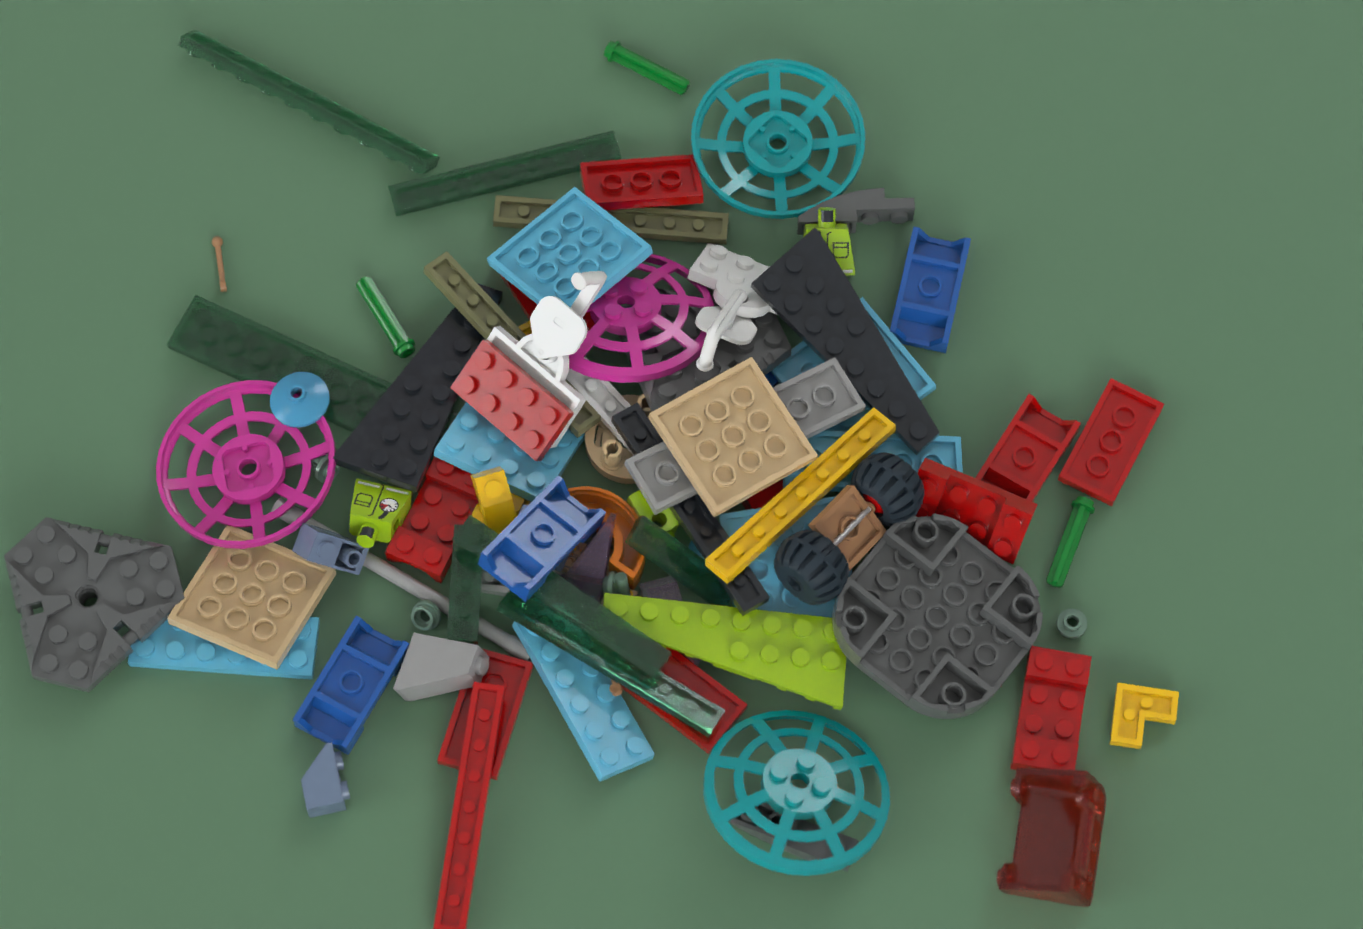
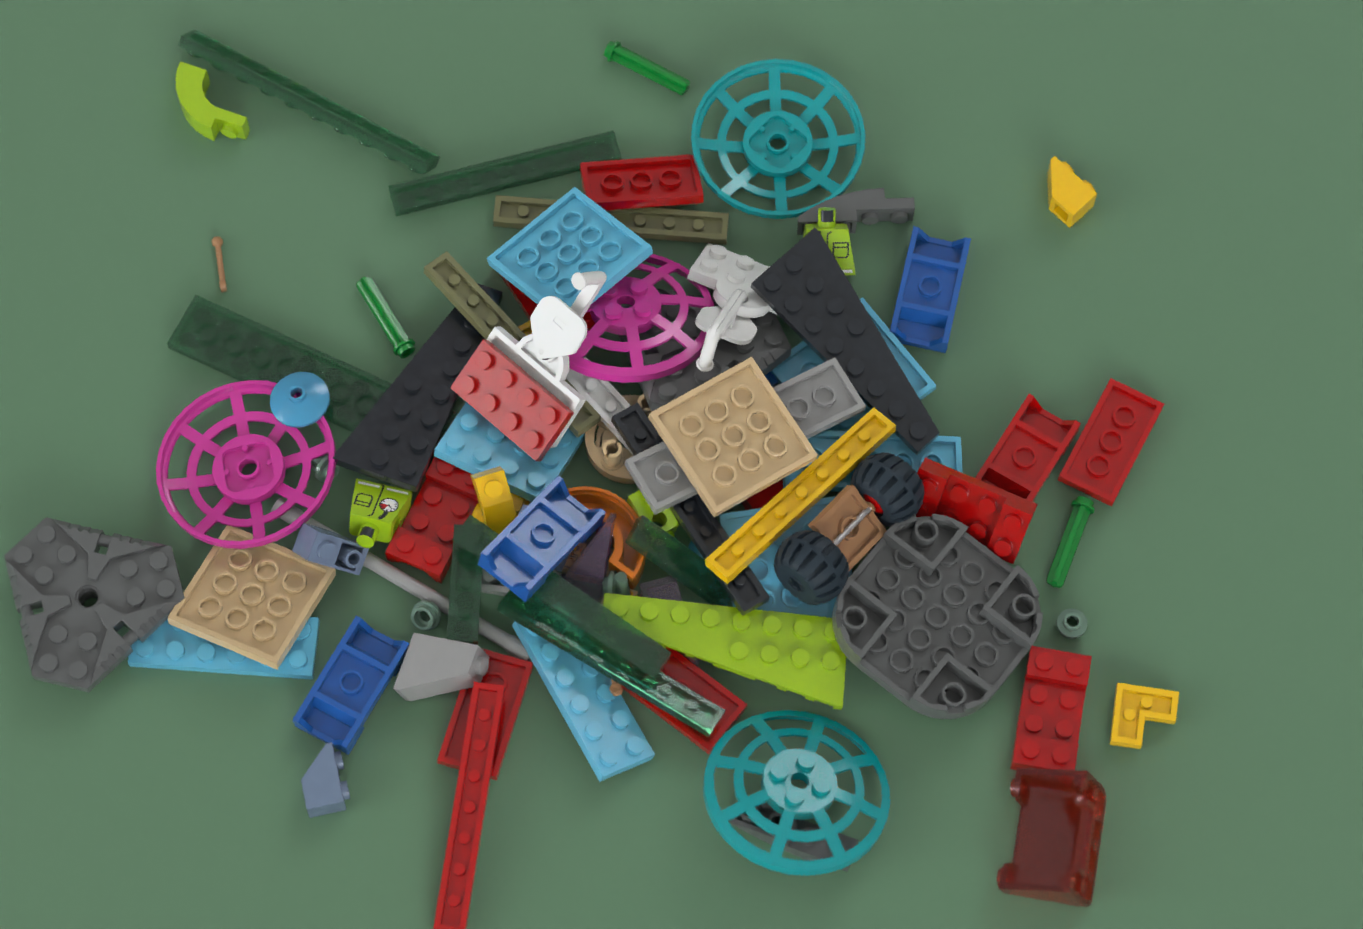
(199, 112): none -> lime arch
(1068, 194): none -> yellow slope

